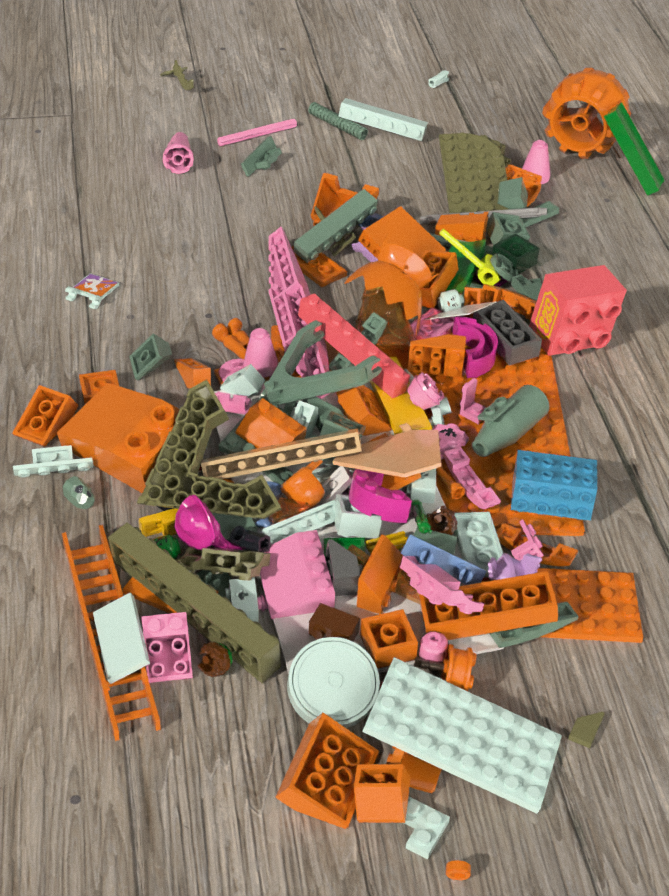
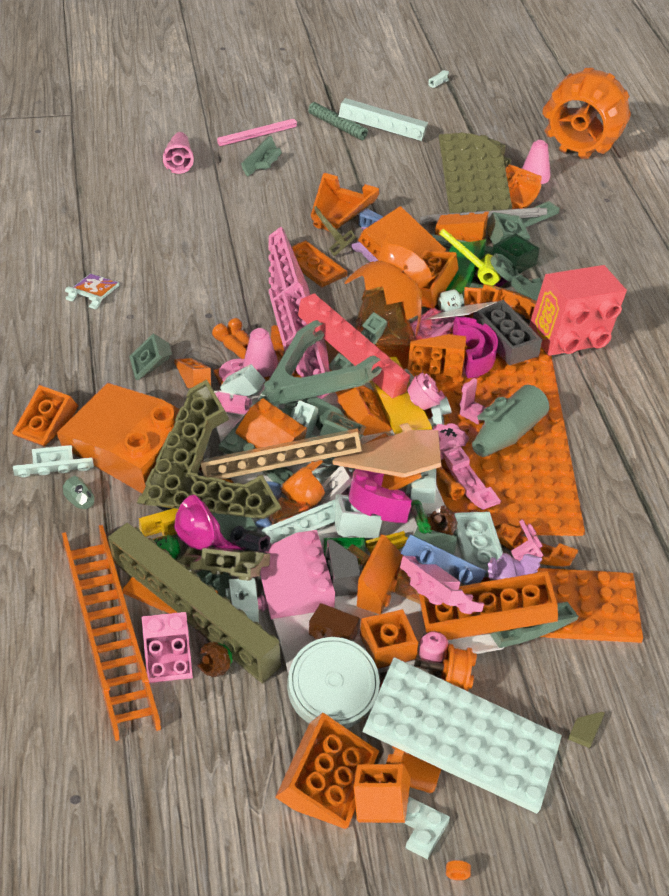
(93, 382): orange plate -> none
(121, 638): light aqua tile -> none
(178, 71): olive piece -> none
(335, 226): sand green brick -> none
(513, 194): sand green slope -> none
(554, 485): dark azure brick -> none
(634, 149): green arch -> none

